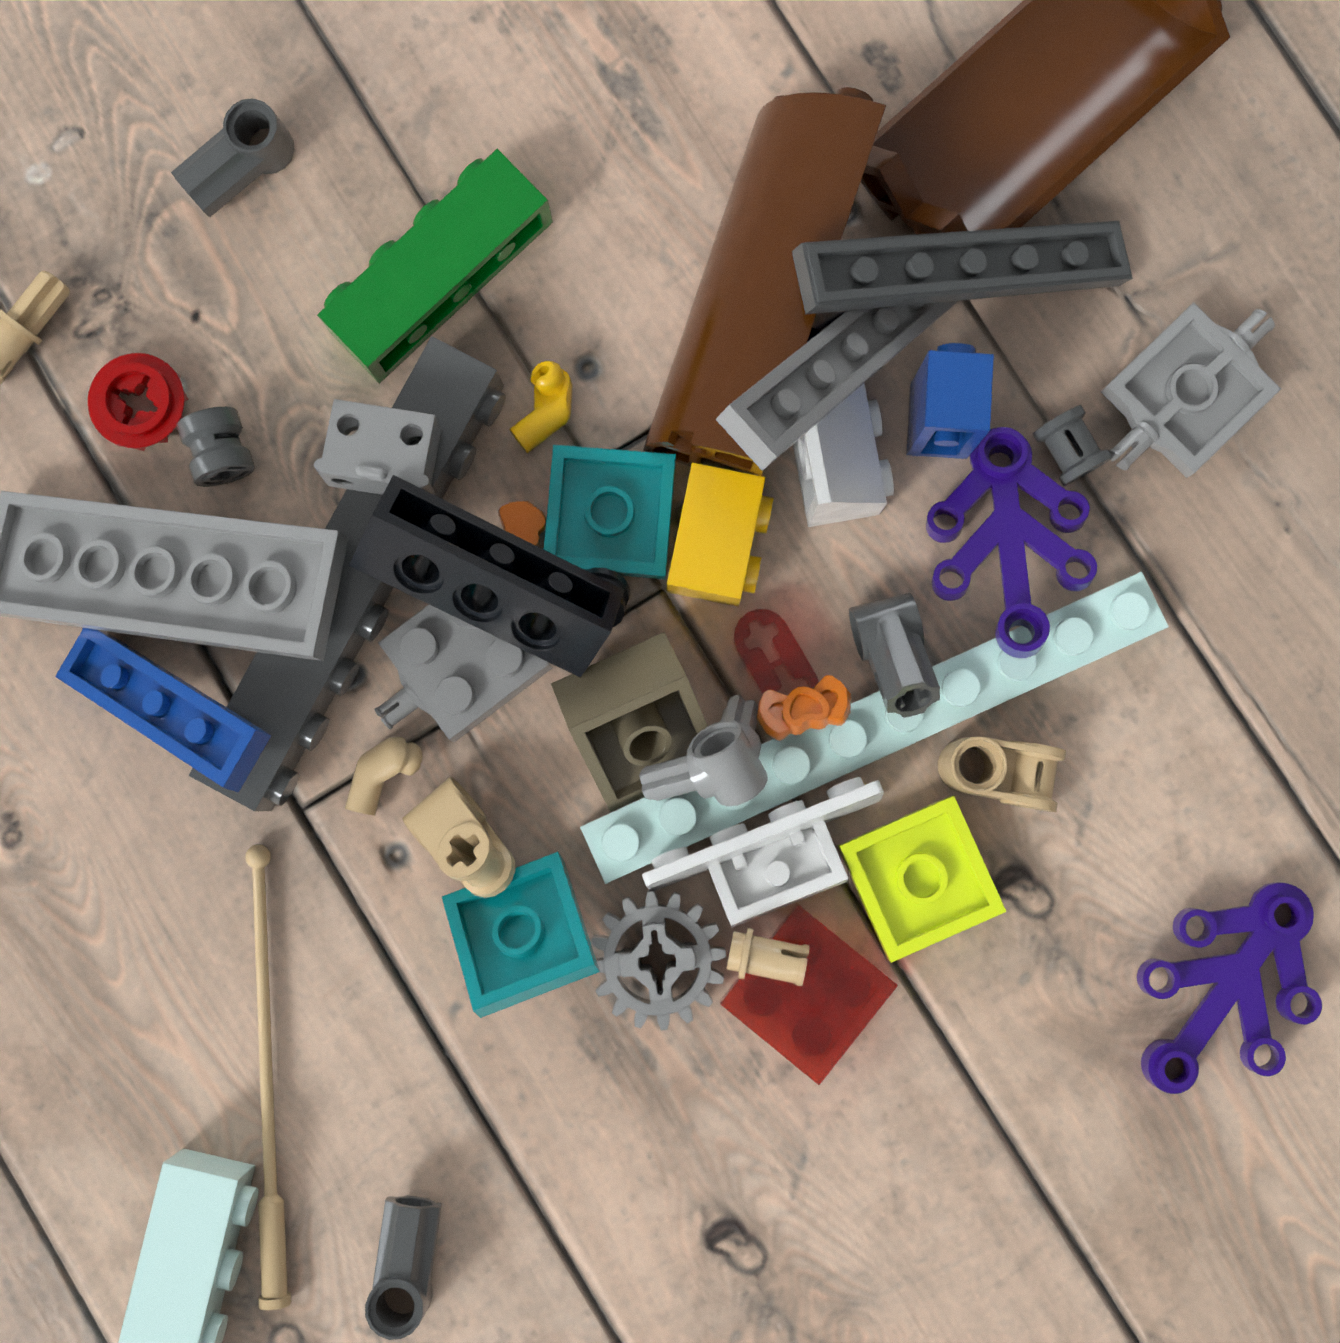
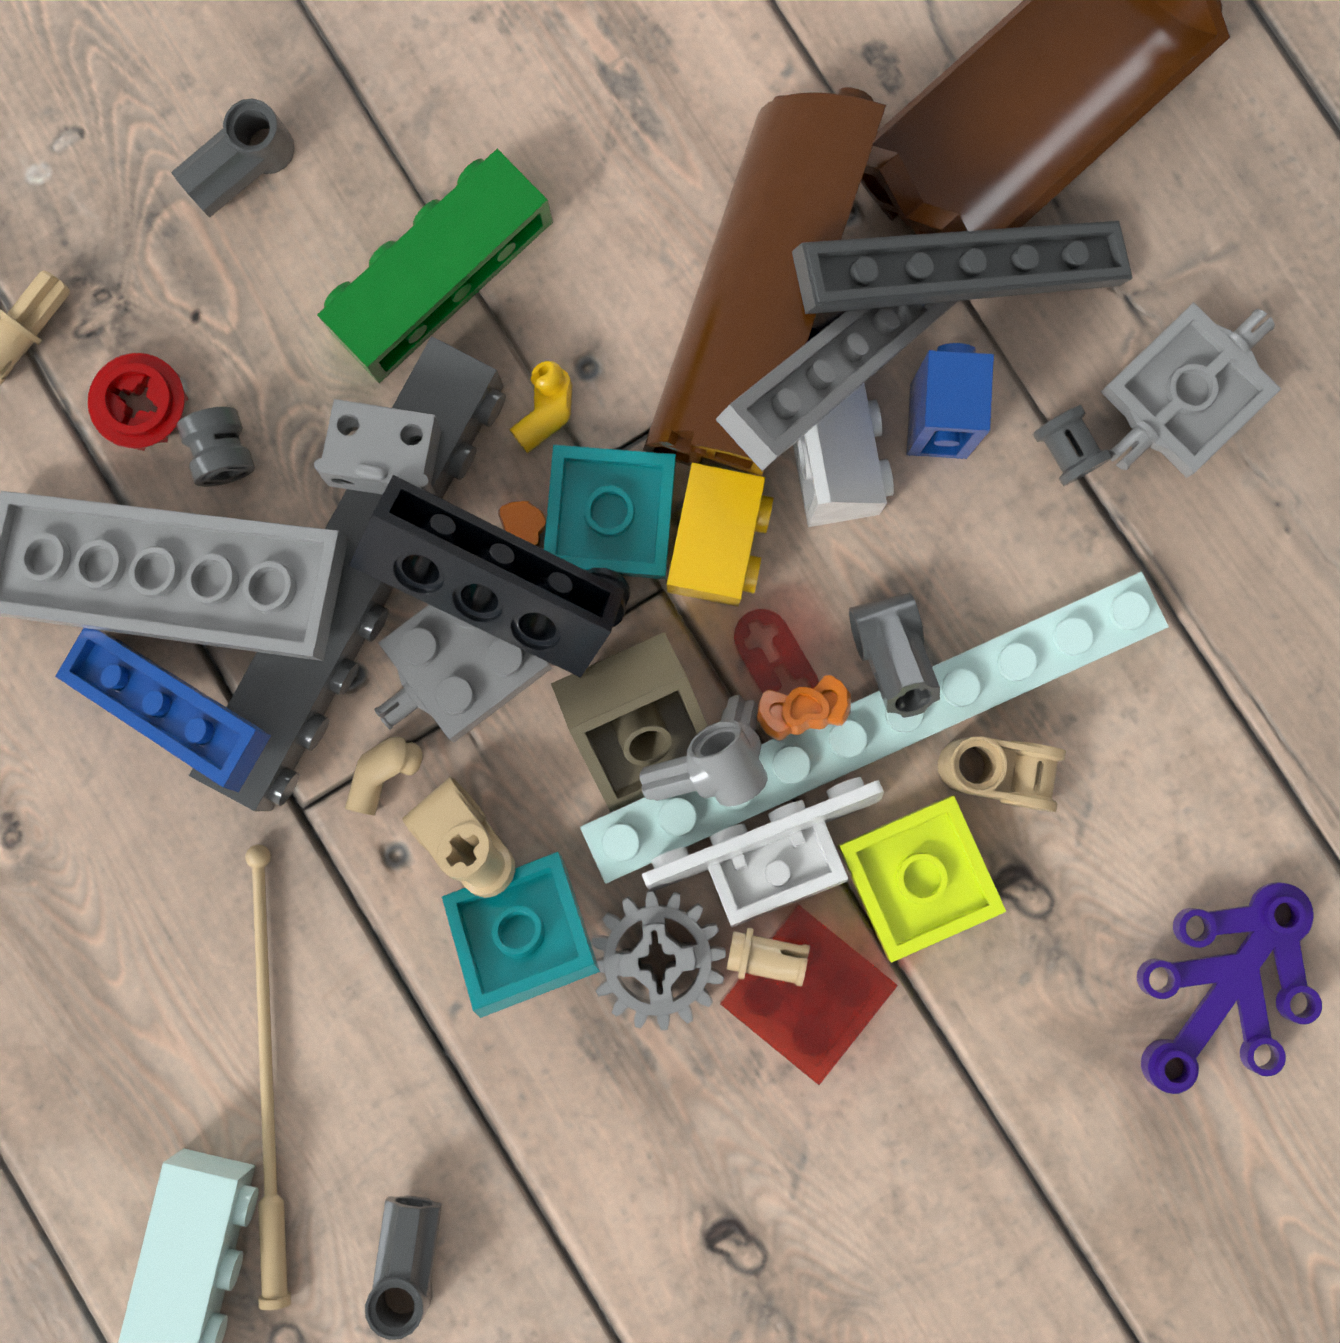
(1011, 530): dark purple plant -> none

